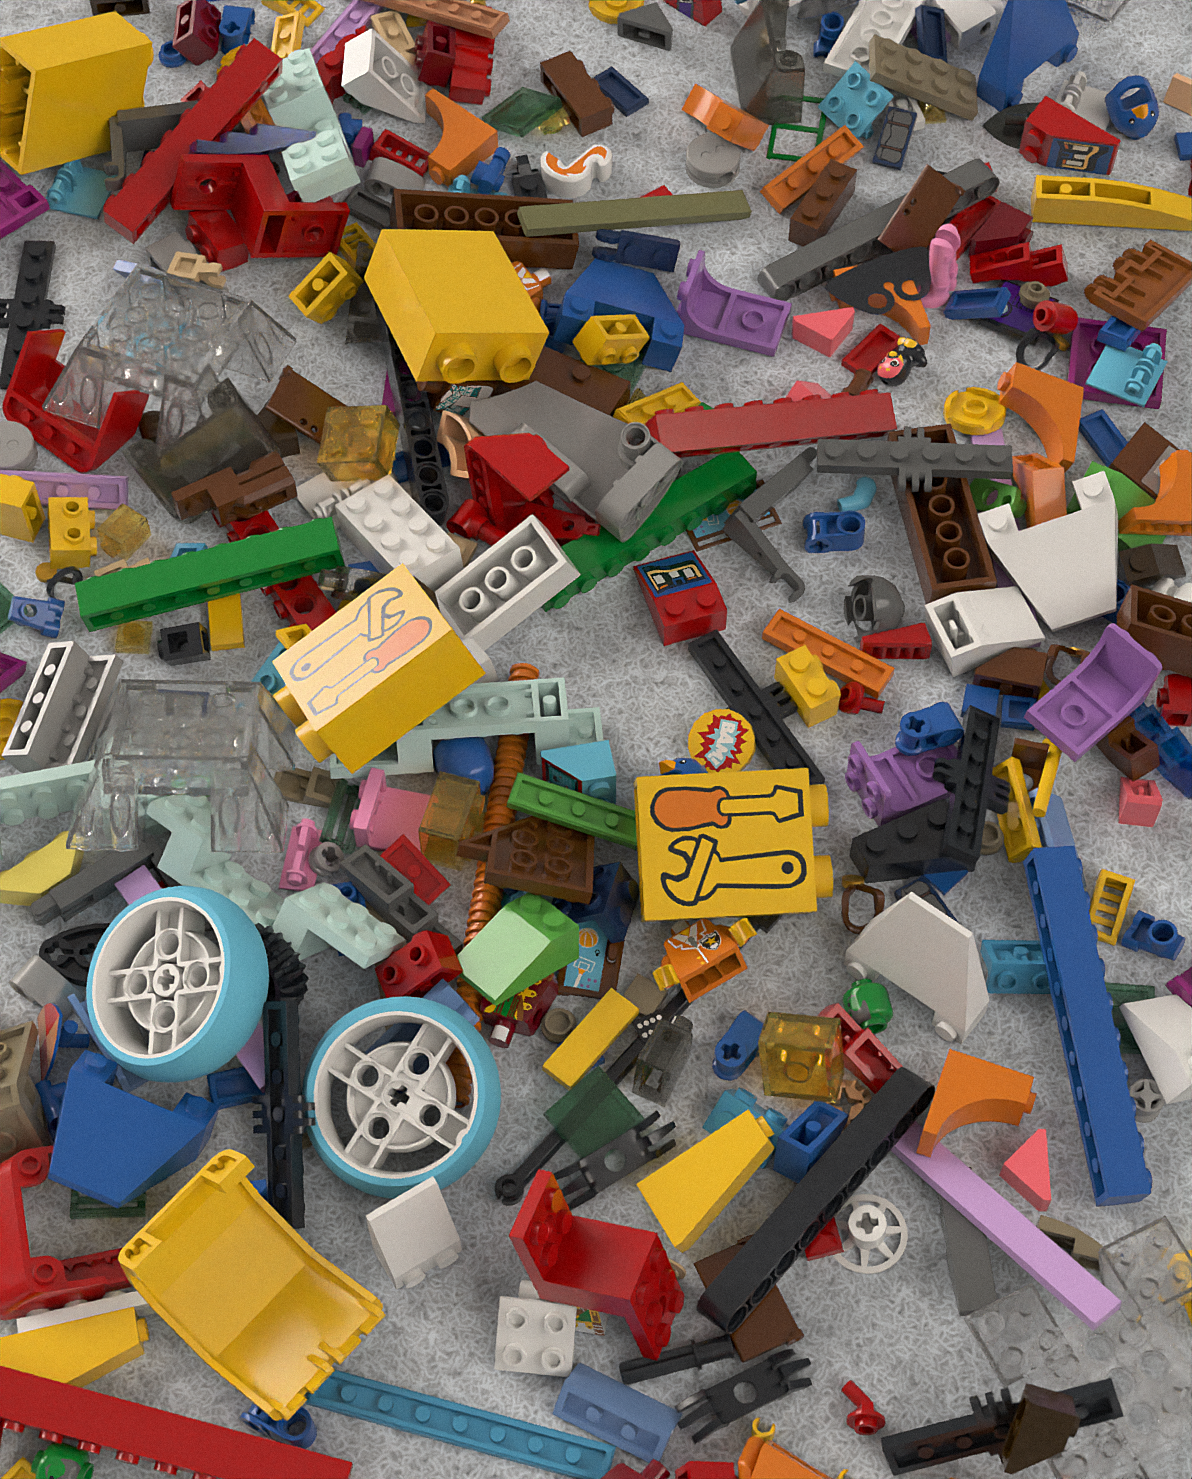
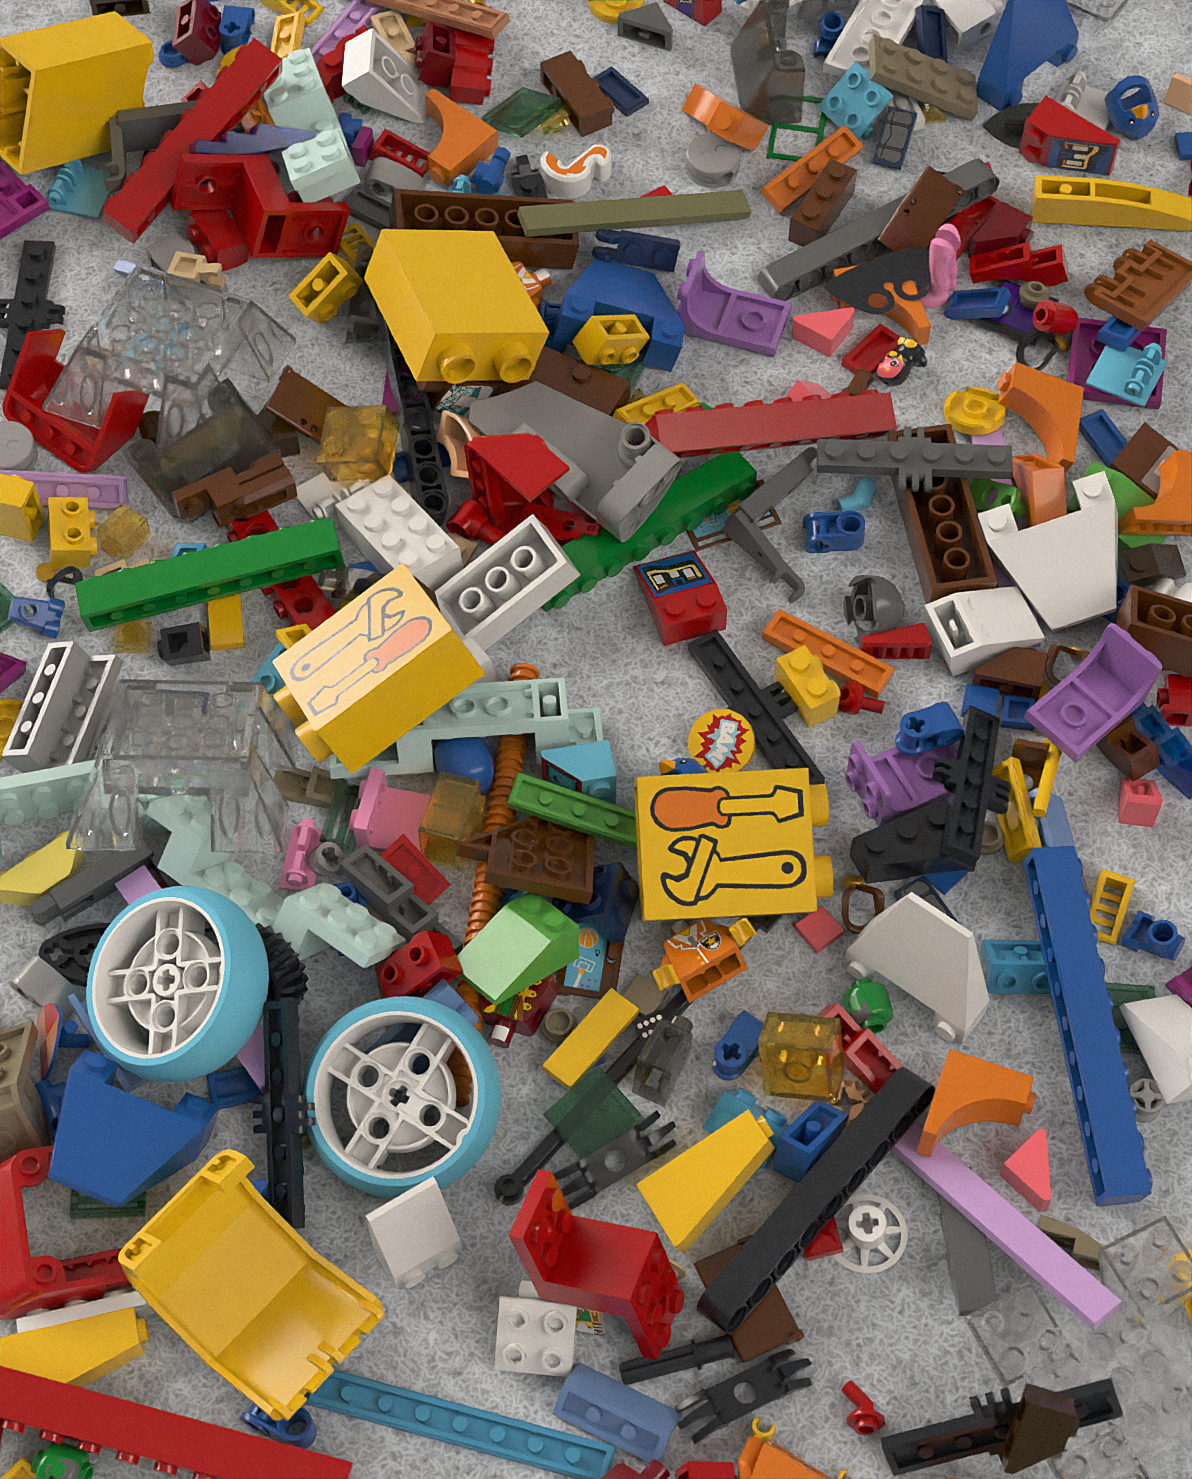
(819, 929): none -> coral tile

